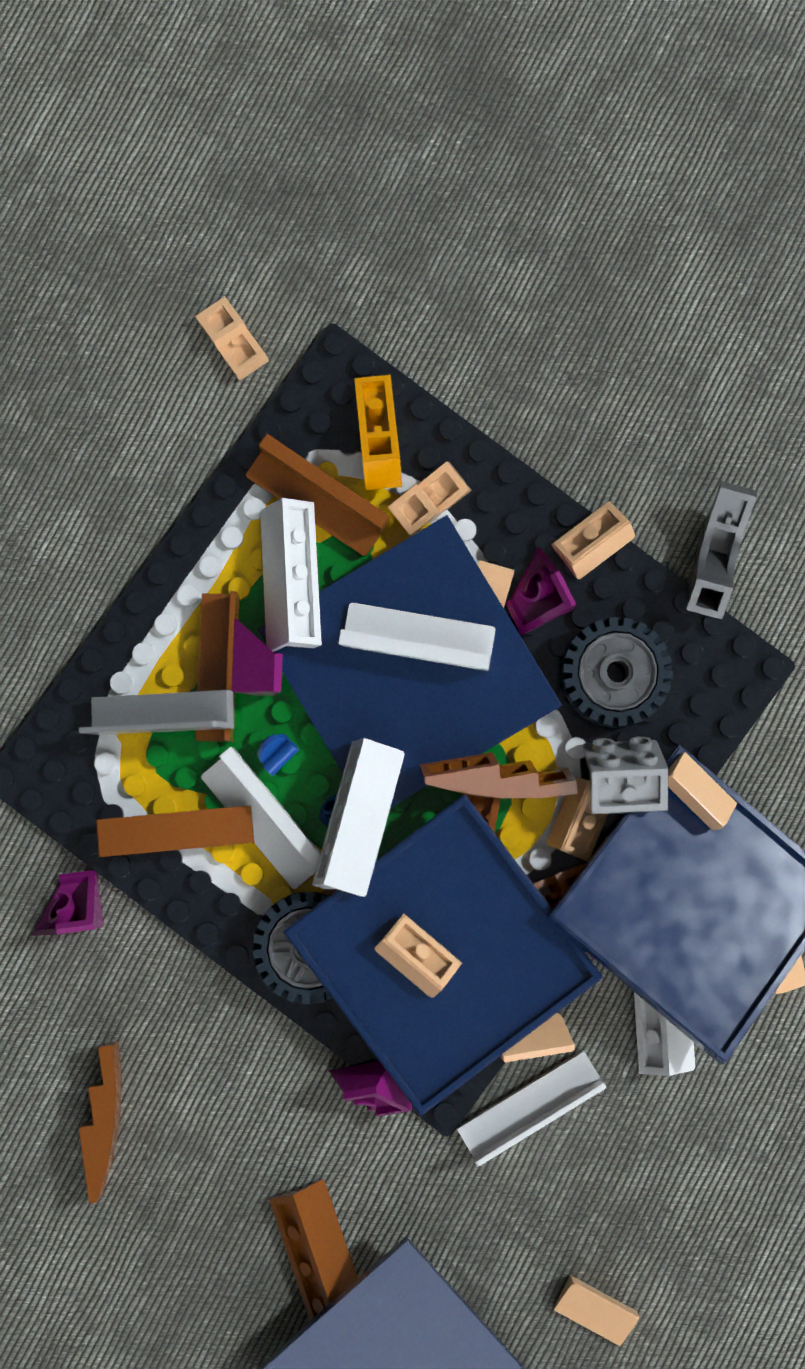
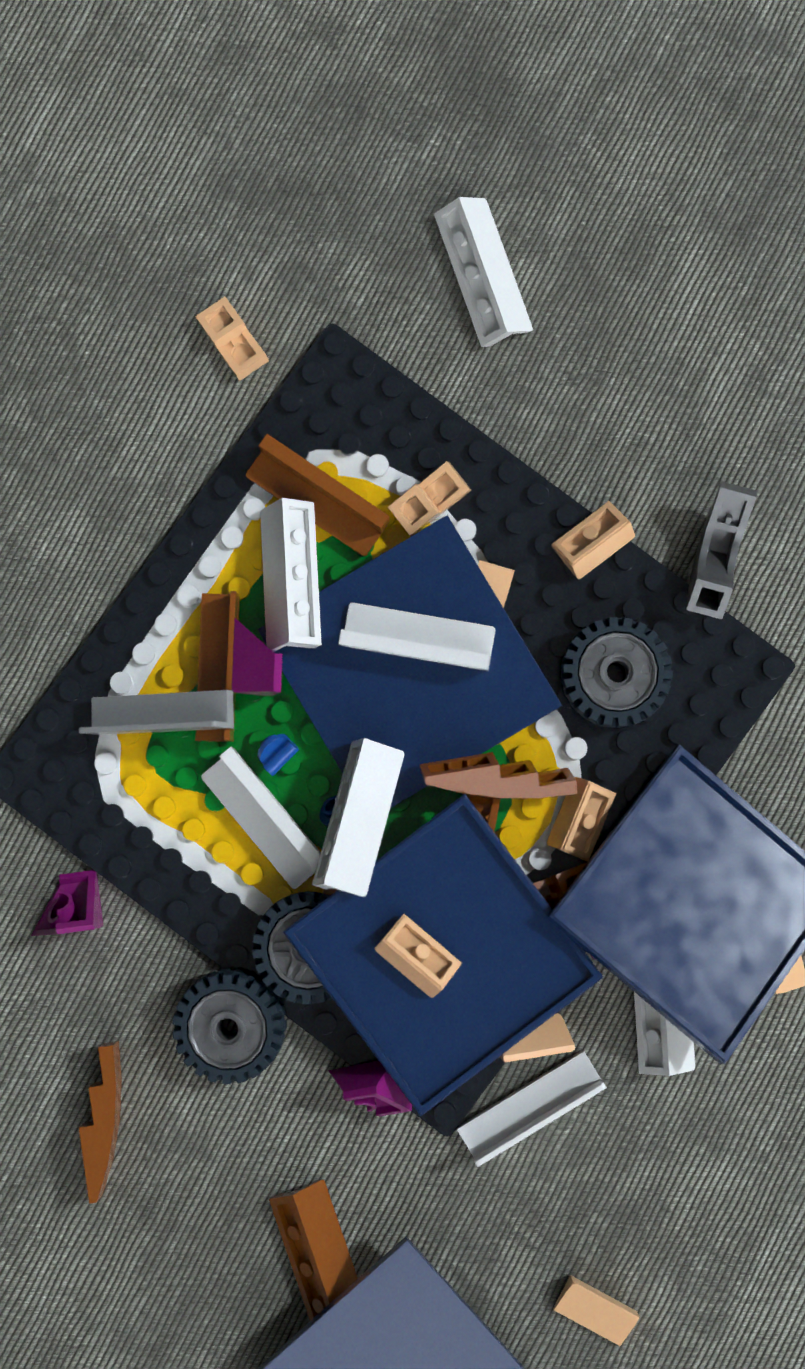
(174, 831): dark orange slope -> none
(210, 1046): none -> wheel
(378, 432): light orange slope -> none
(482, 270): none -> white panel
(539, 595): magenta slope -> none
(626, 775): light grey bracket -> none
(700, 792): light nougat slope -> none

